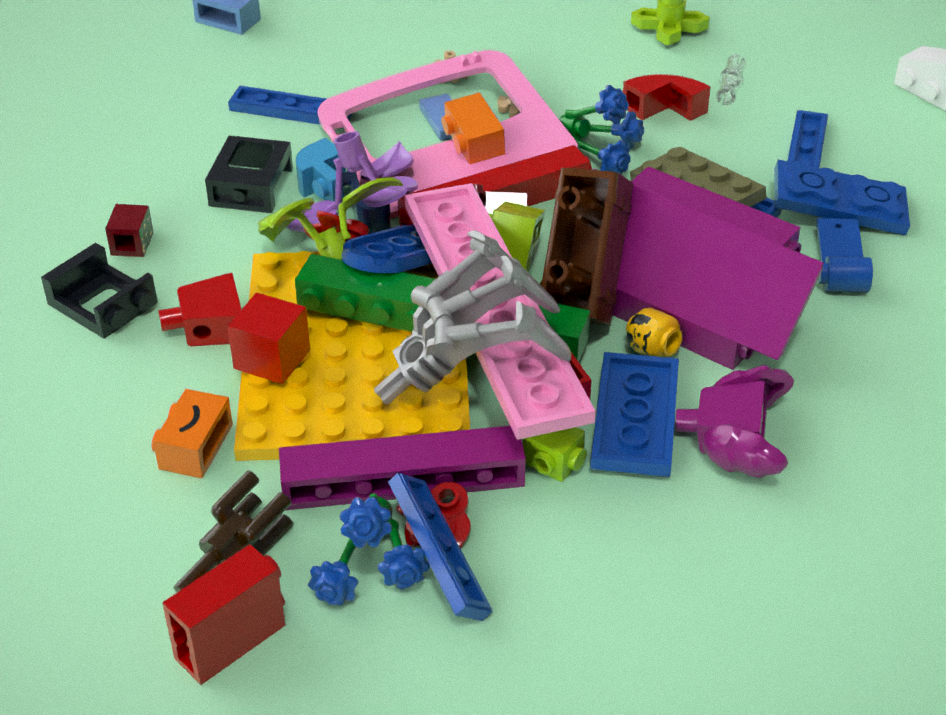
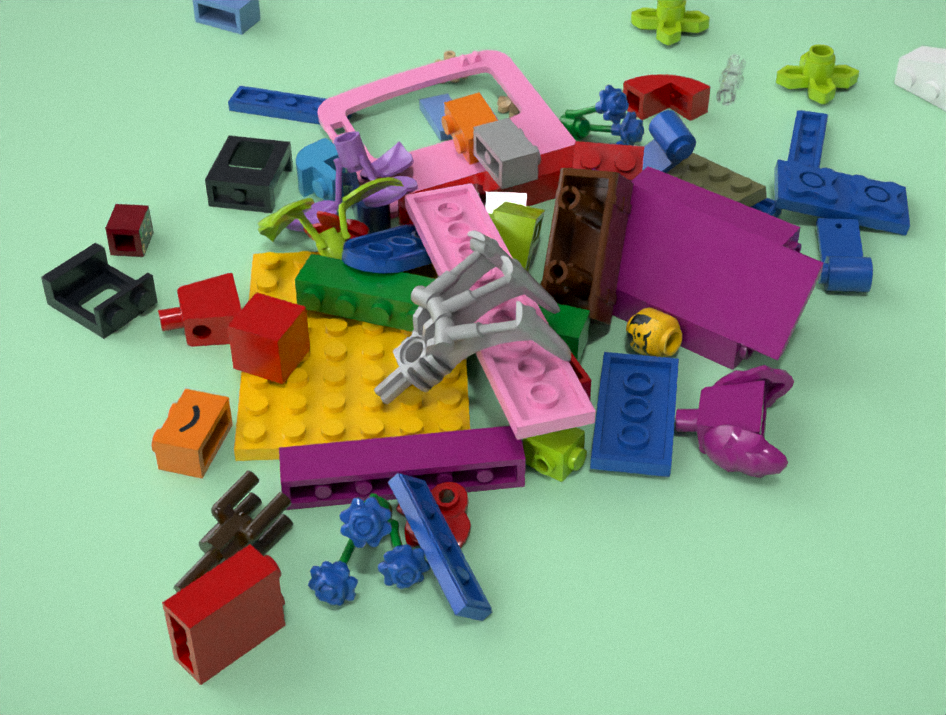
(506, 153): none -> light grey brick
(609, 157): none -> red brick
(670, 144): none -> blue door
(818, 74): none -> lime plant

